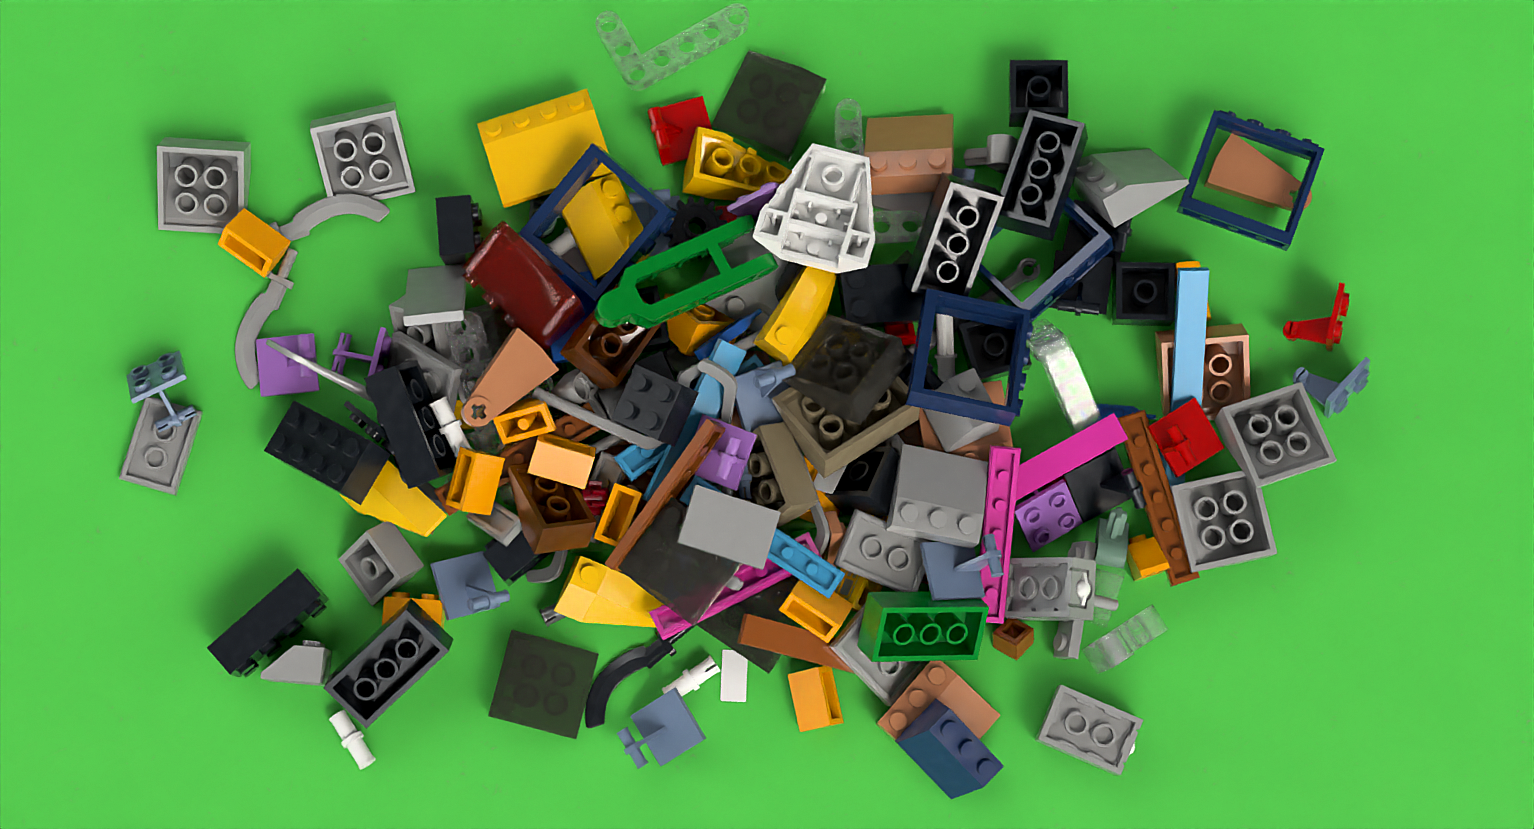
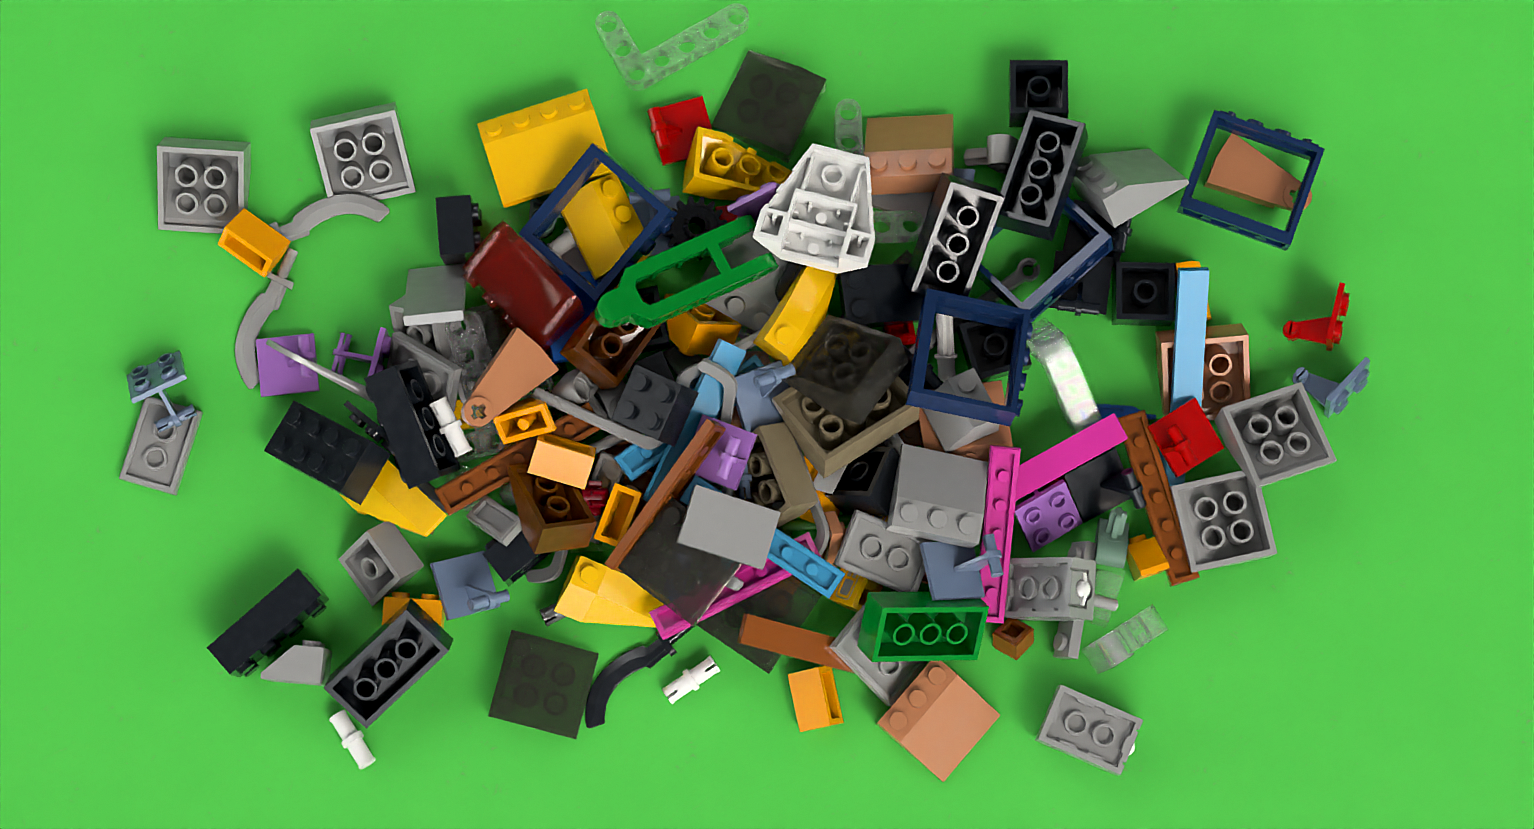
(475, 481): light orange brick -> none
(666, 729): sand blue plate -> none
(726, 334): blue piece -> none
(733, 677): white sticker -> none
(815, 611): light orange brick -> none
(948, 751): dark blue slope -> none

